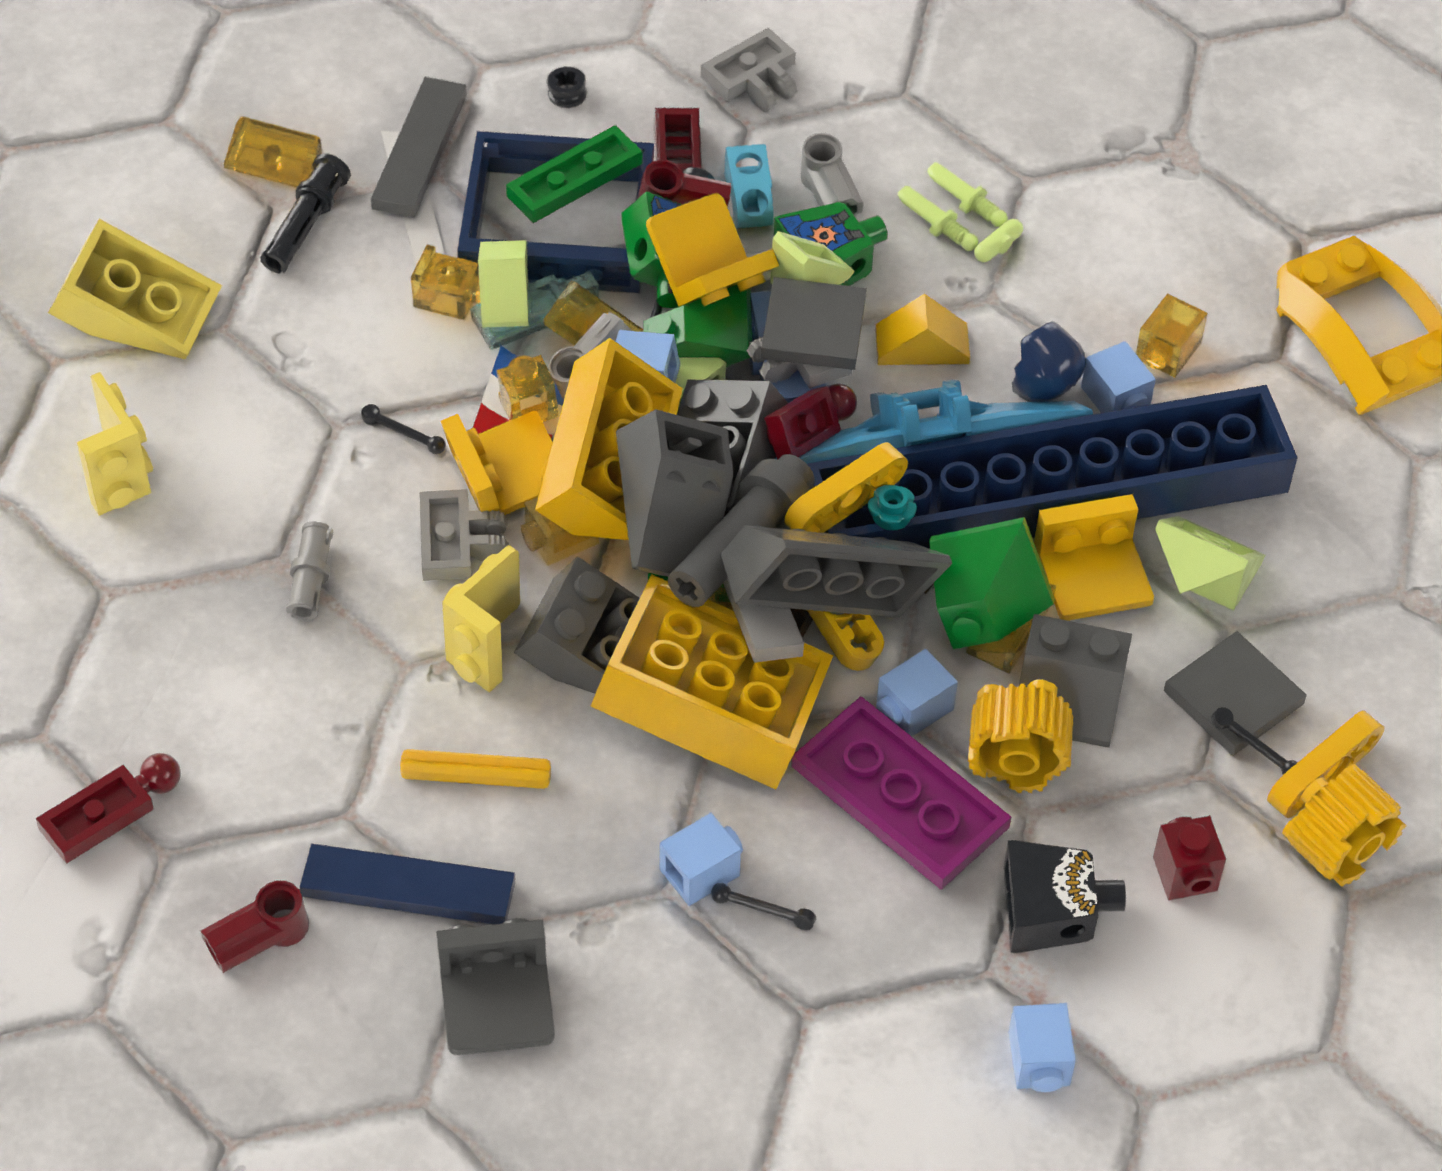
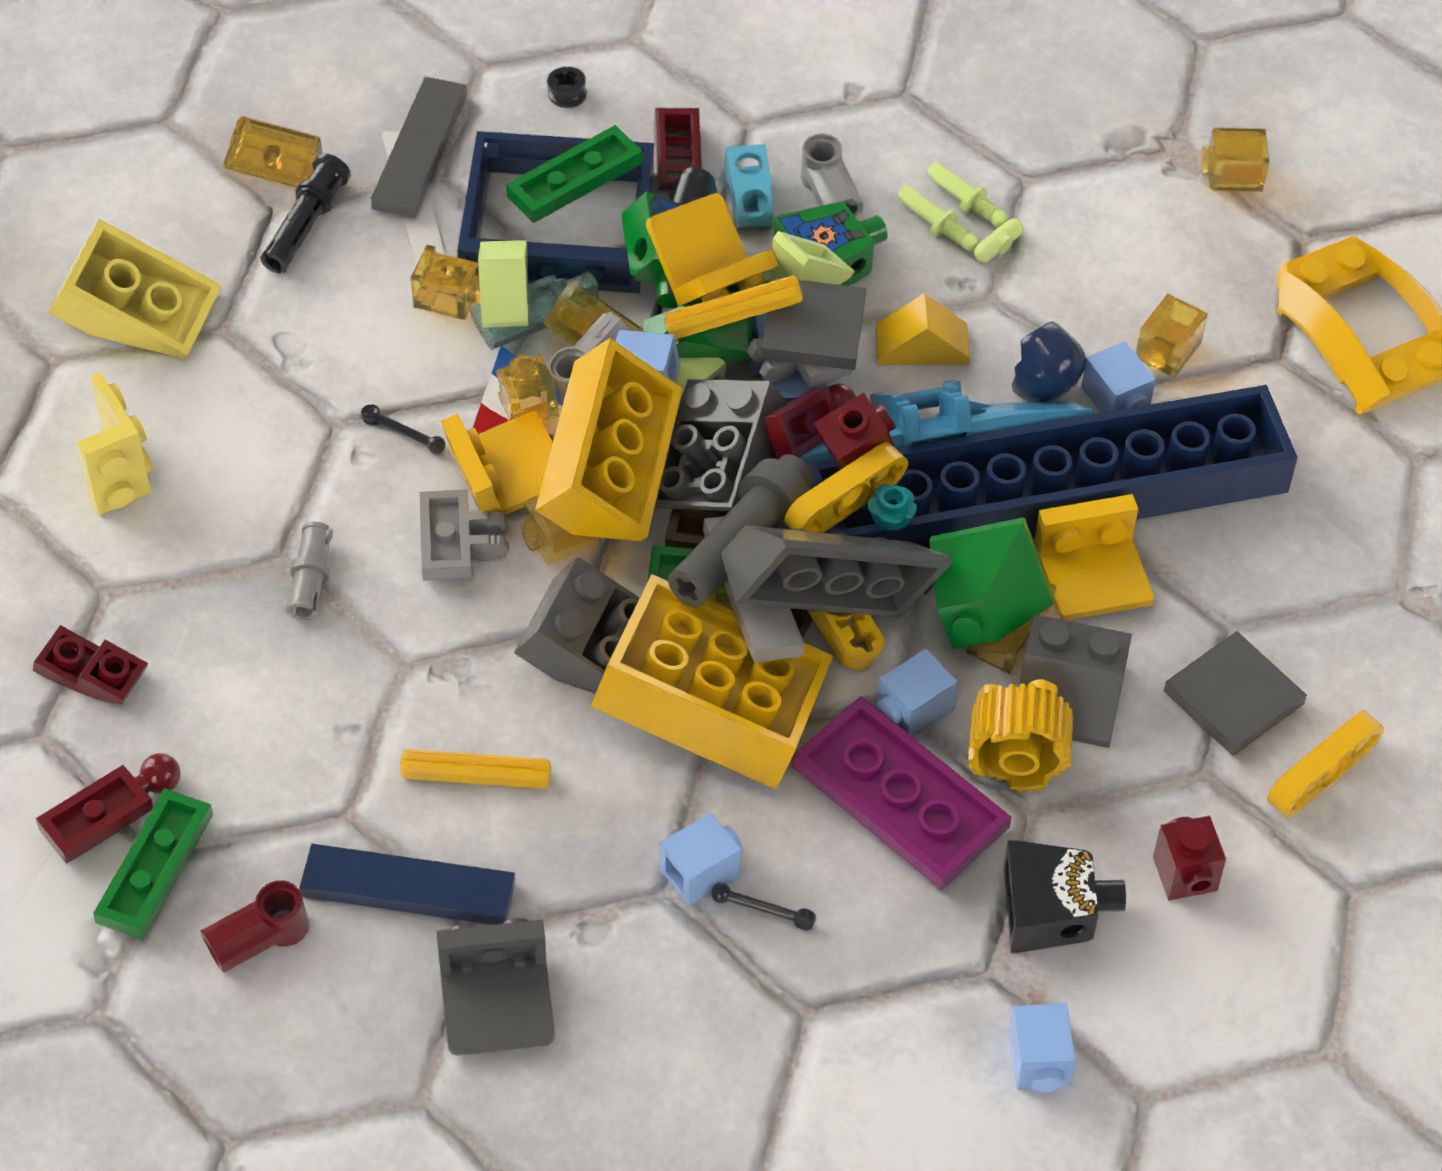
(90, 669): none -> dark red slope
(153, 864): none -> green plate
(474, 617): light yellow bracket -> none
(672, 485): dark grey slope -> none
(678, 185): dark red piece -> none
(733, 307): none -> yellow axle
(749, 65): light grey hinge -> none
(854, 430): none -> dark red brick
(1207, 561): yellowish green slope -> none
(1223, 718): black hinge -> none
(1236, 159): none -> clear yellow brick
(1344, 824): yellow brick -> none

